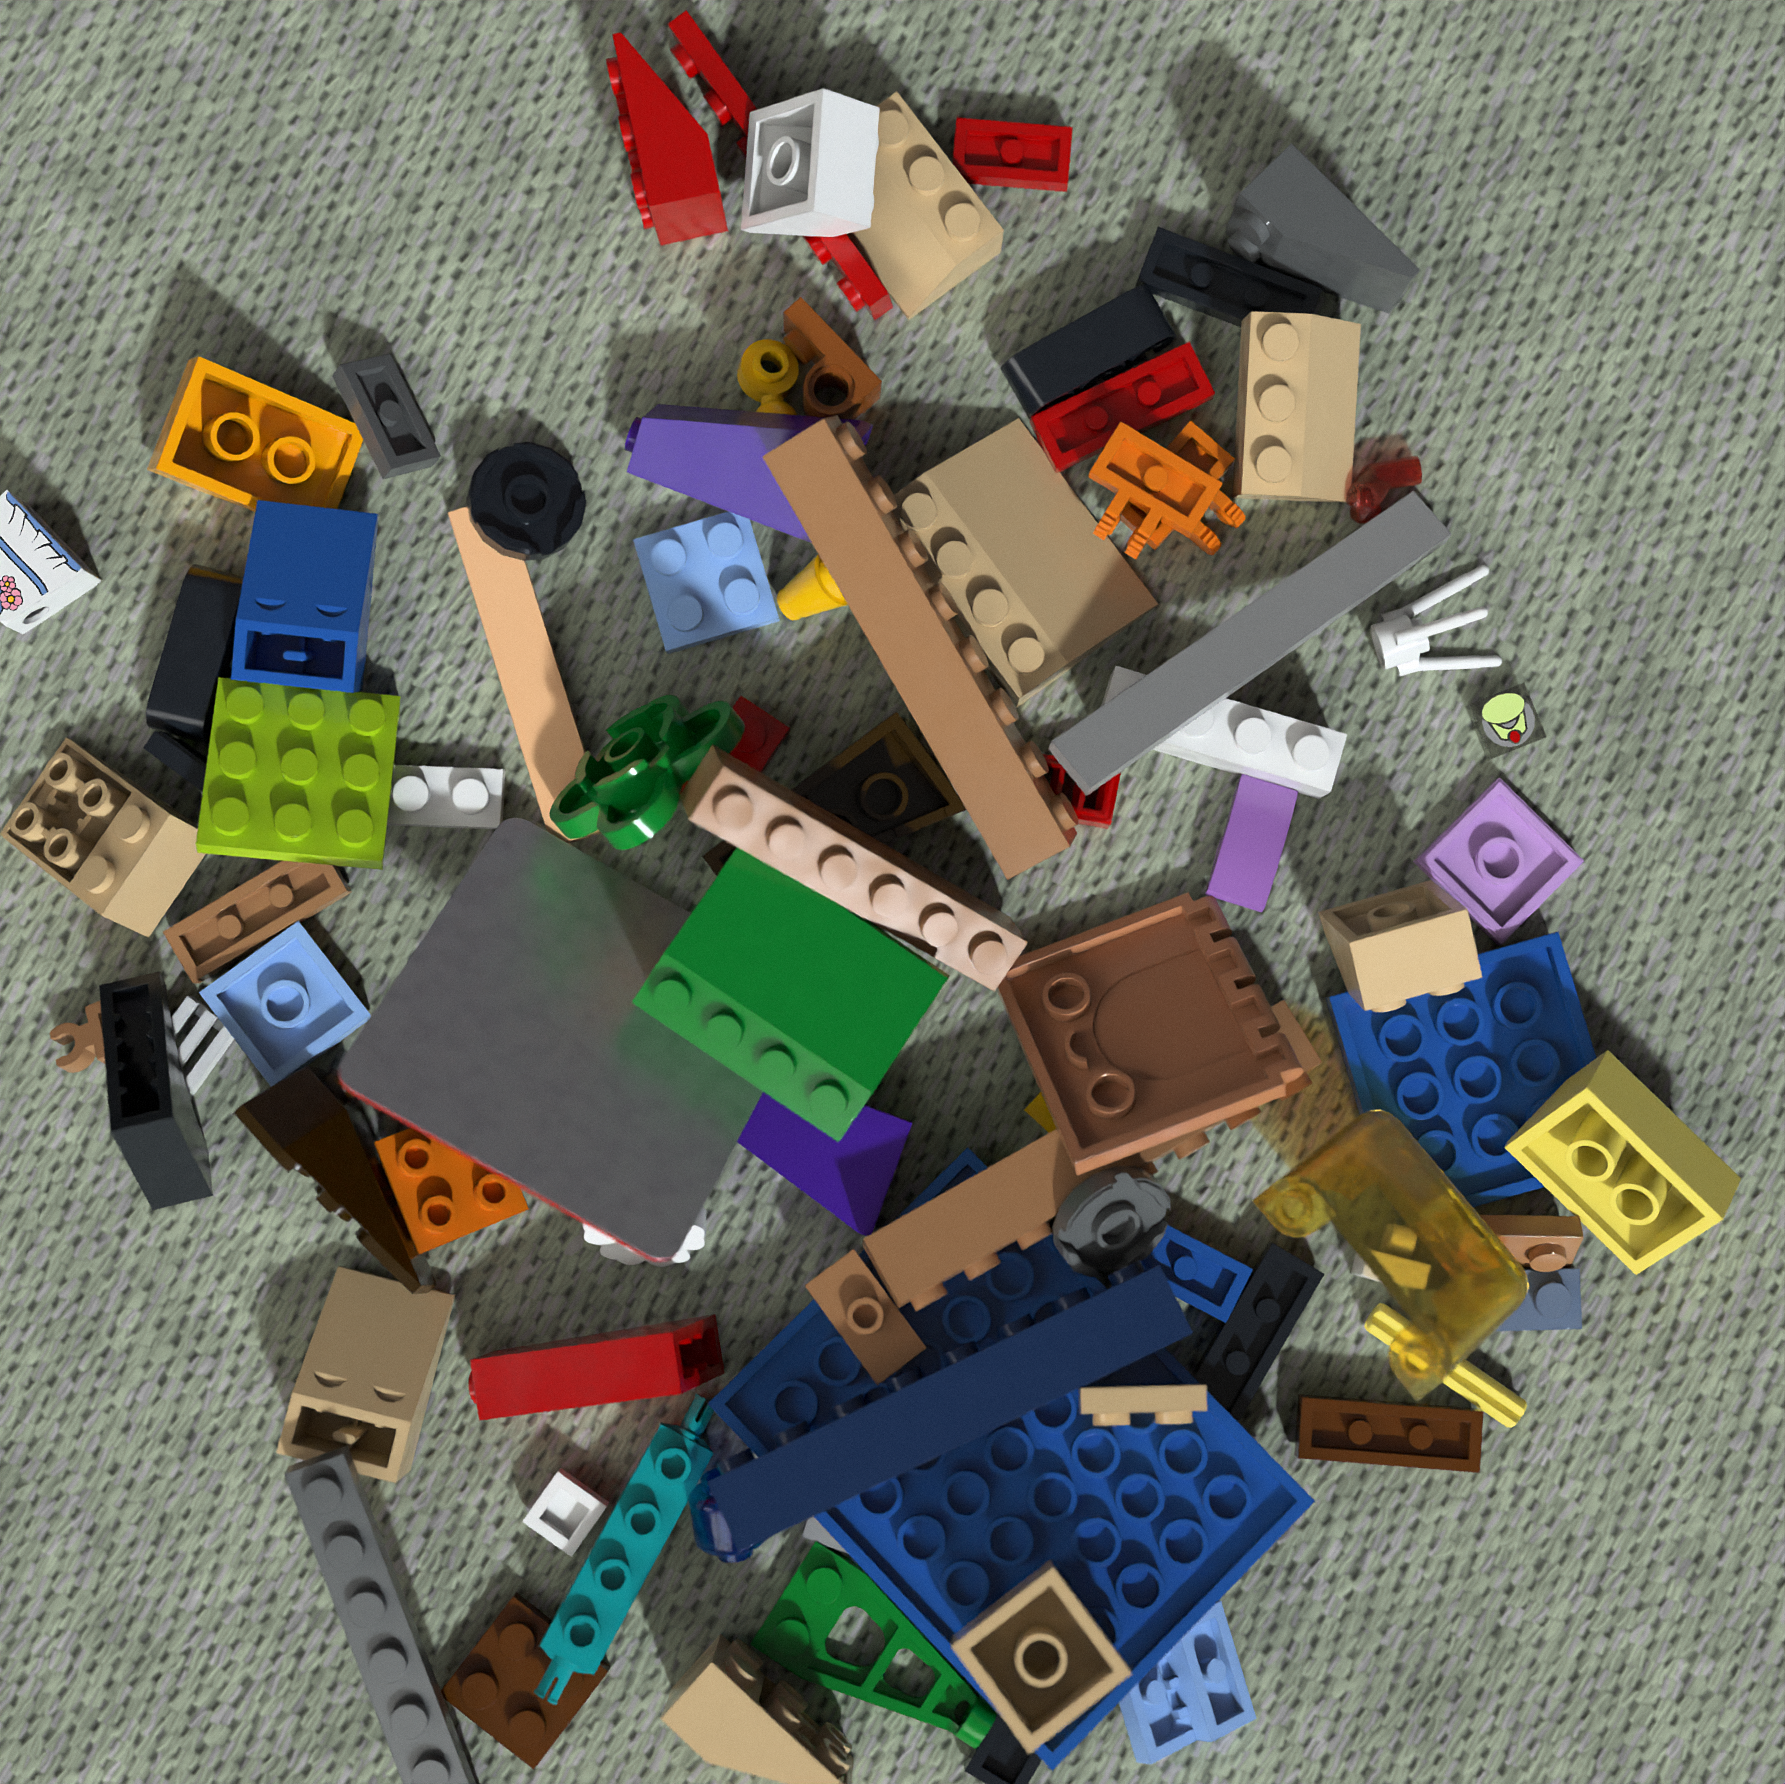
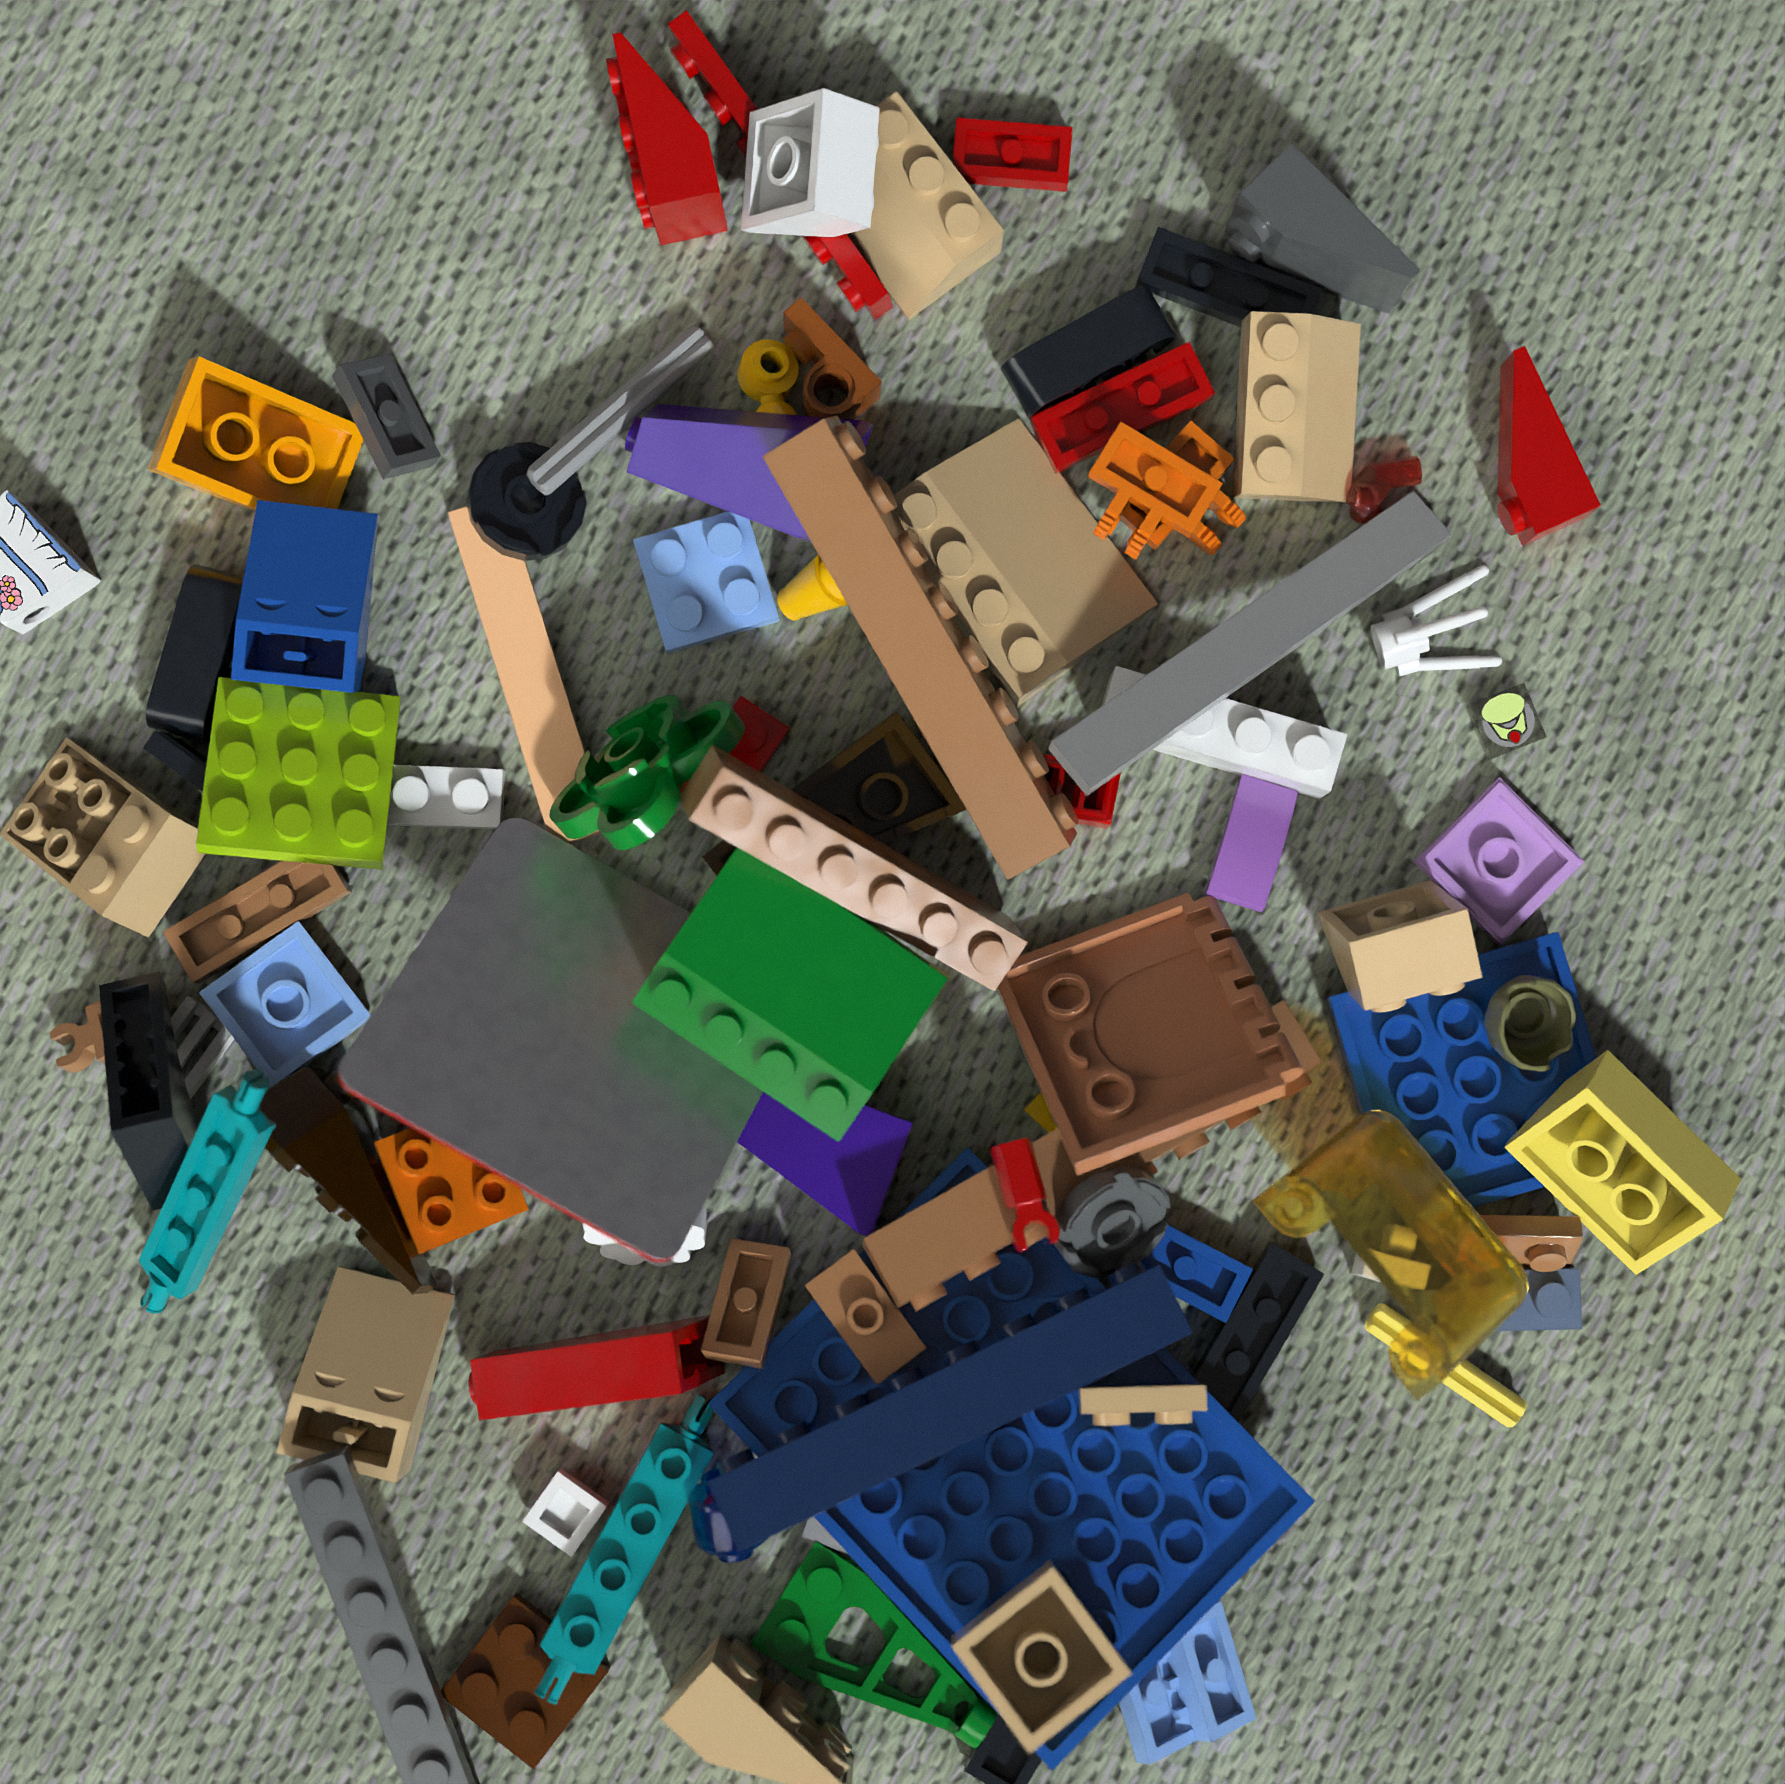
(206, 1191): none -> teal plate
(619, 410): none -> light grey axle
(746, 1303): none -> medium nougat plate
(1023, 1190): none -> red bar
(1388, 1433): reddish brown plate -> none
(1530, 1021): none -> olive hair
(1538, 468): none -> red slope

